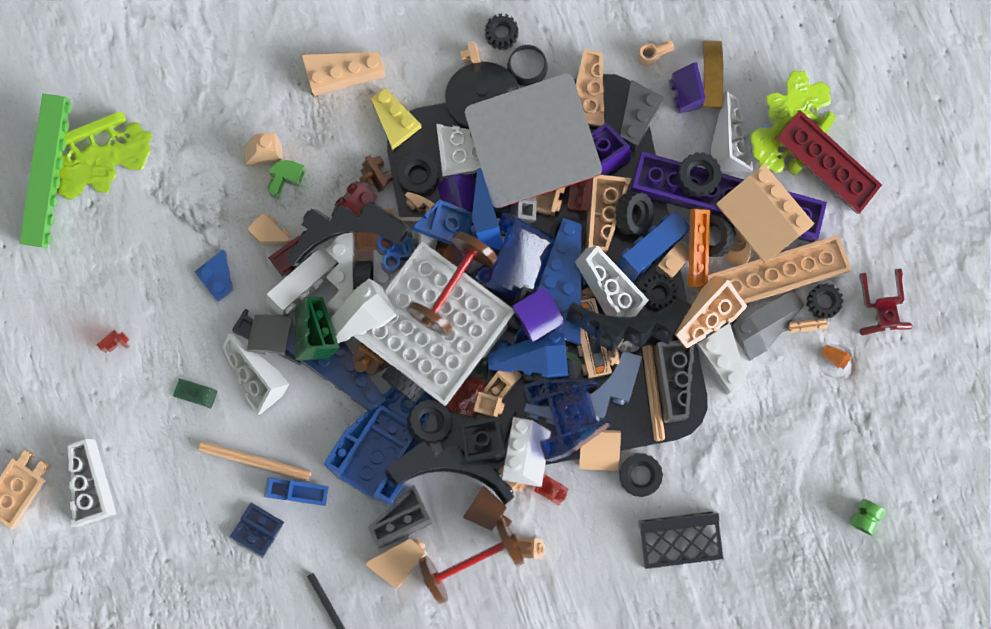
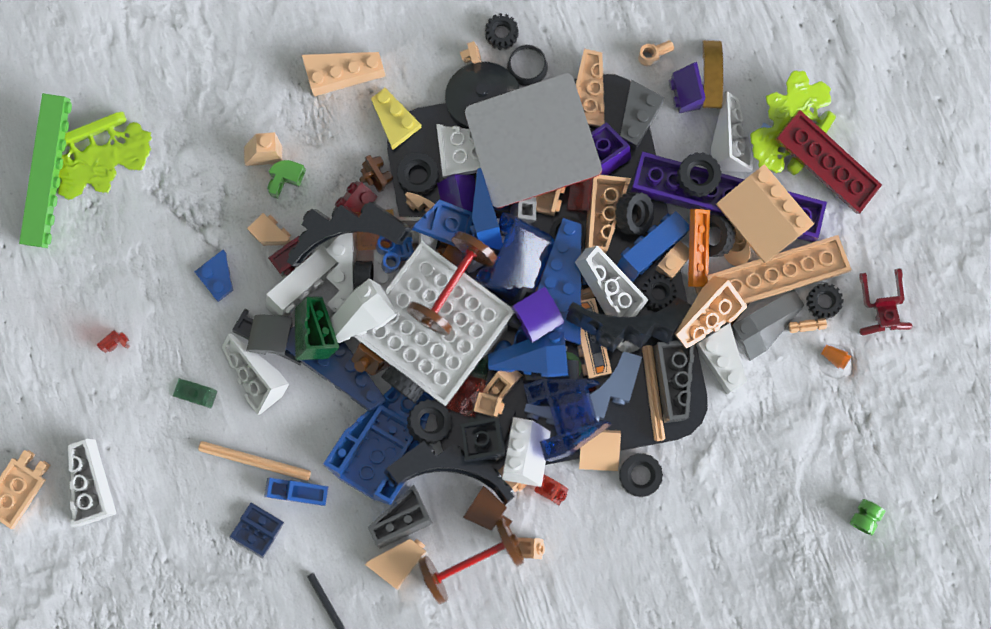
(613, 357): light nougat axle -> none
(681, 522): black fence -> none

